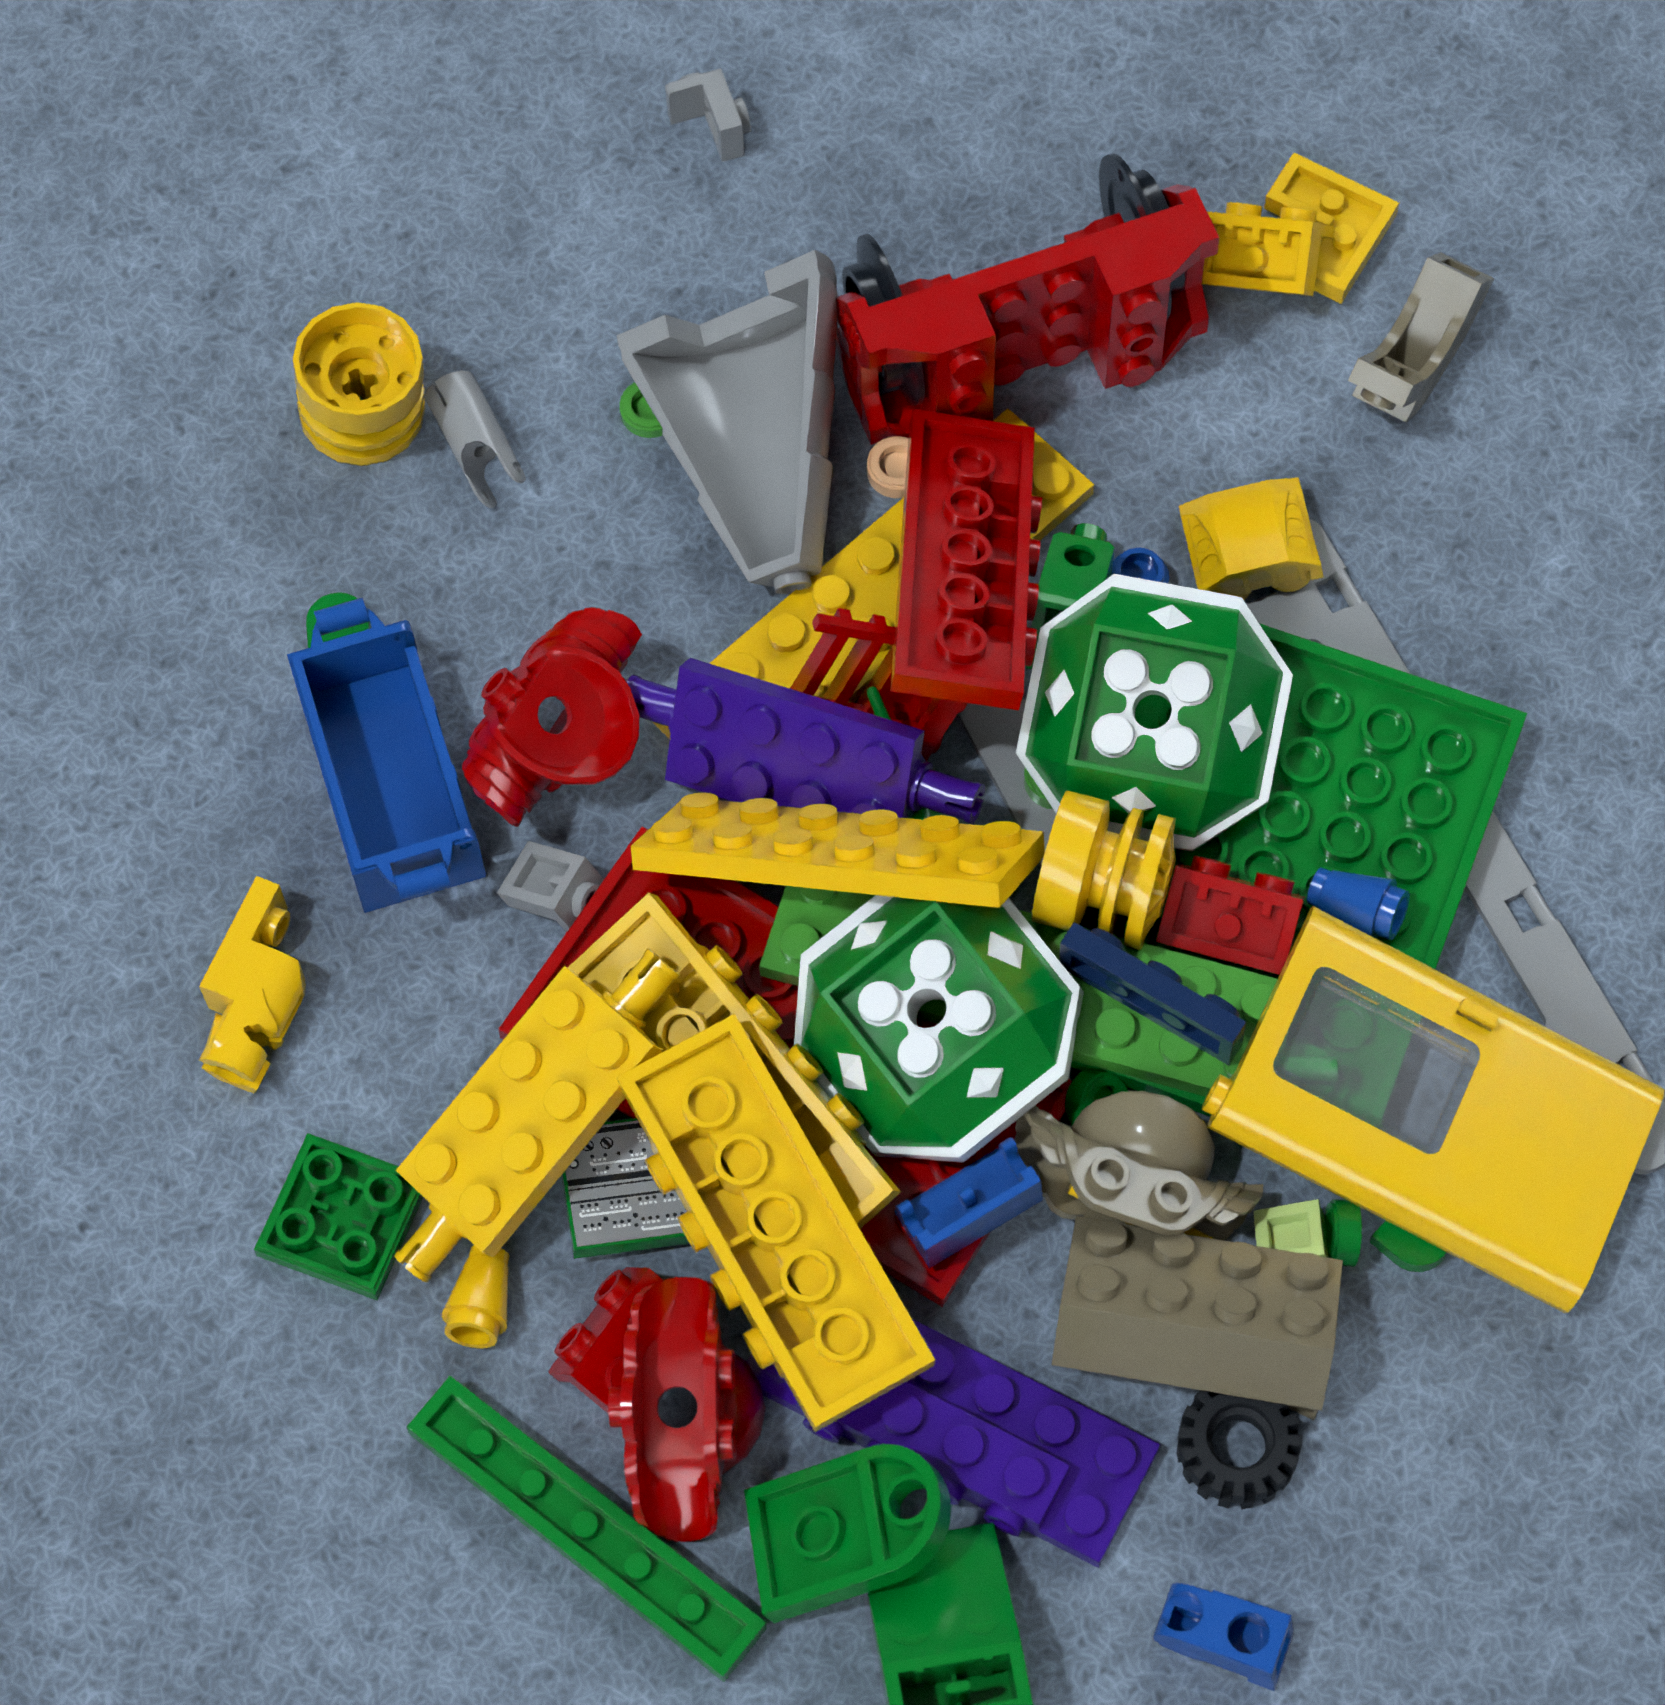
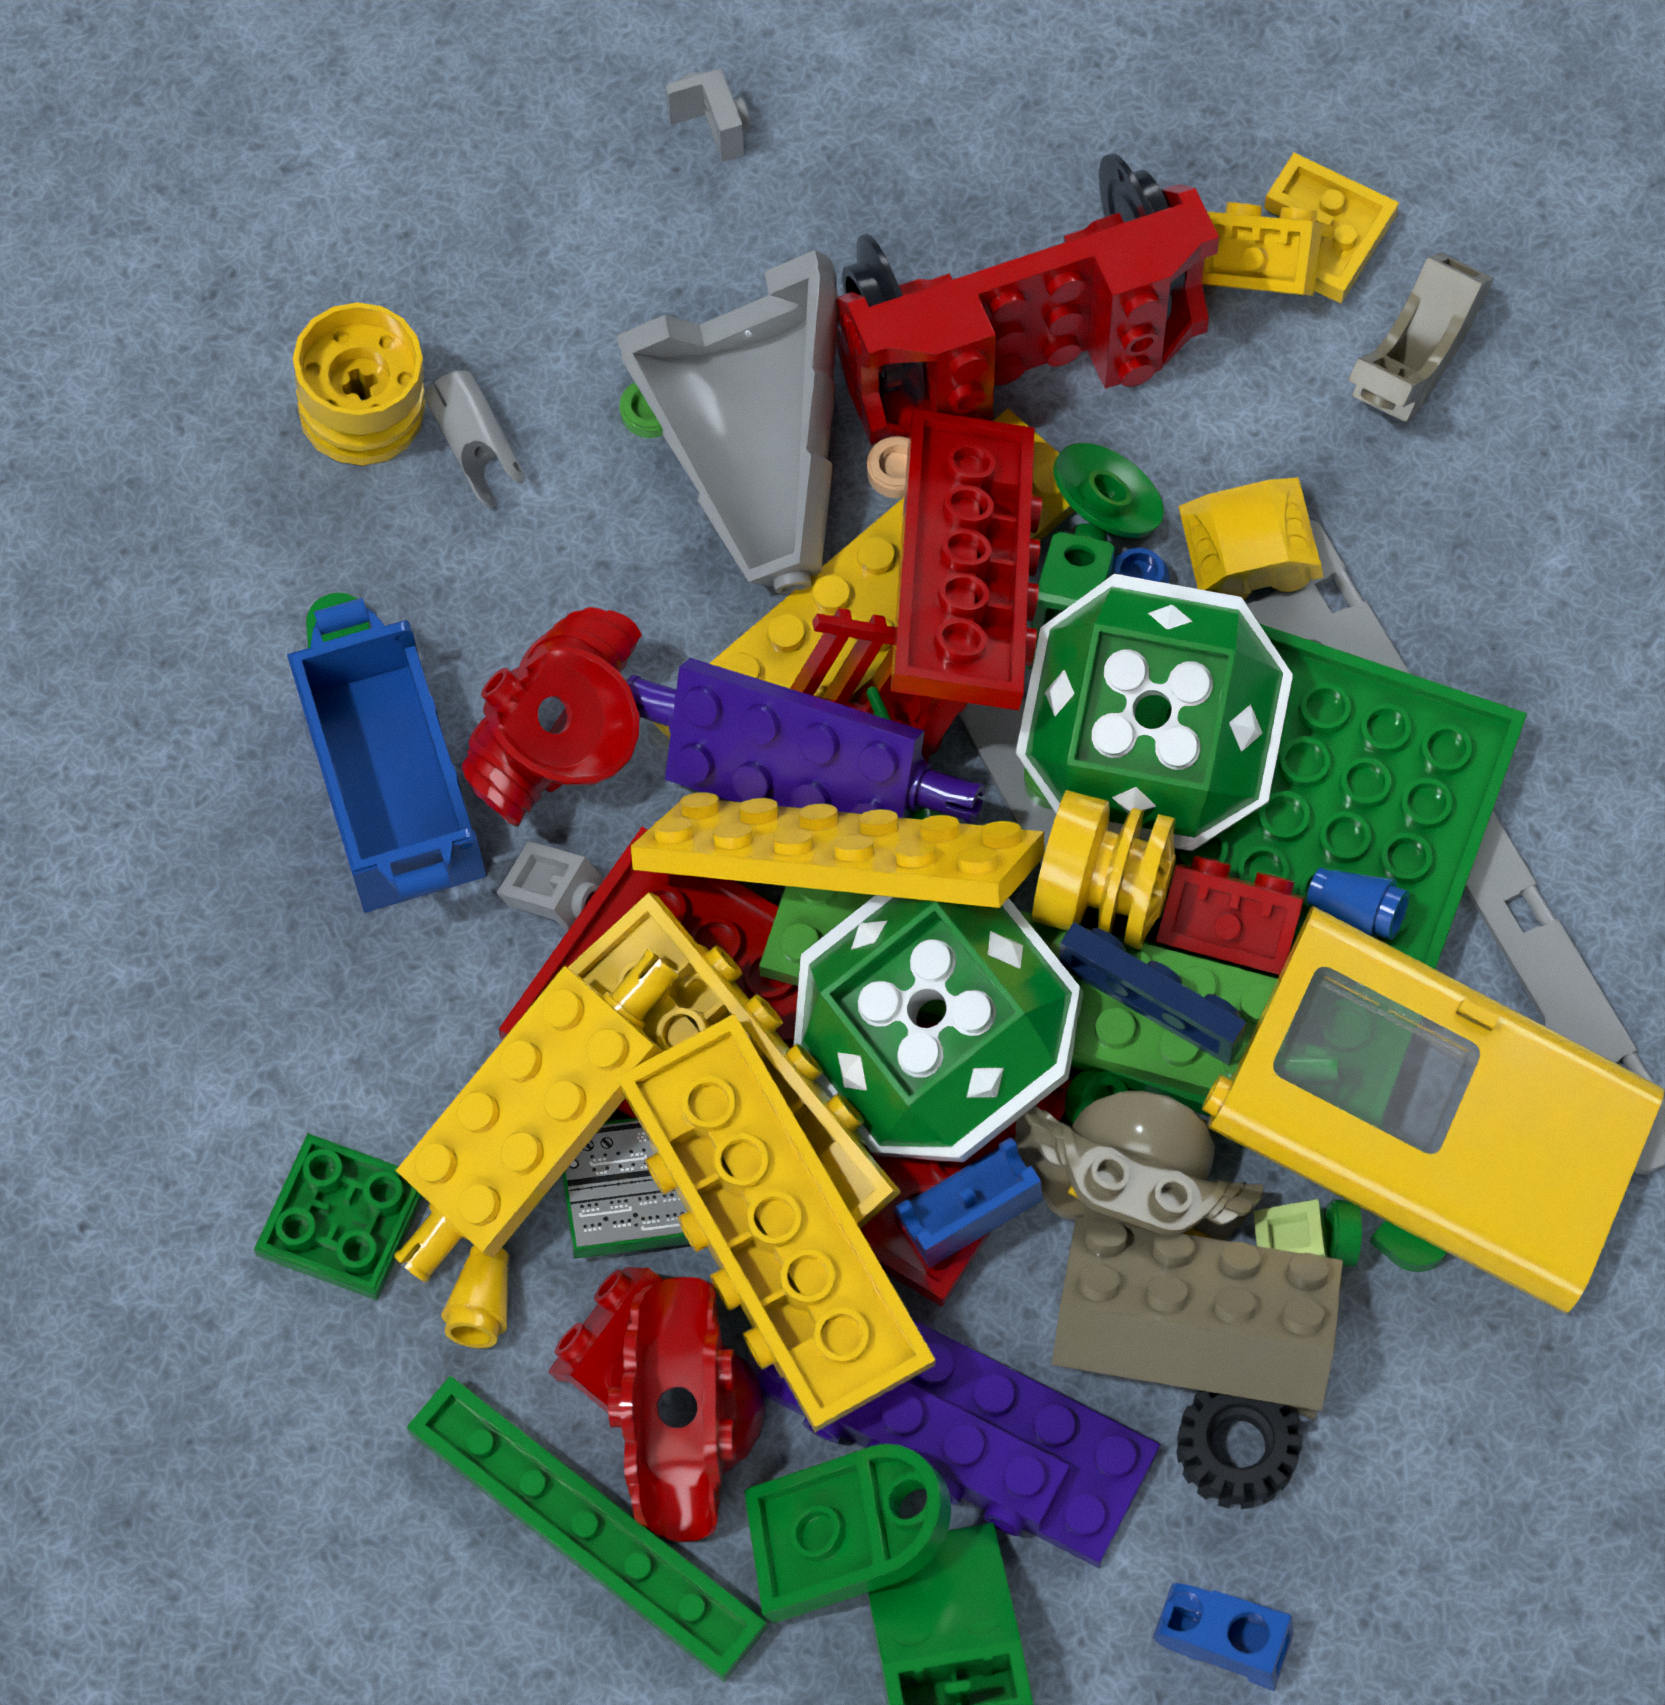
(252, 989): yellow plate -> none
(1108, 490): none -> green dish

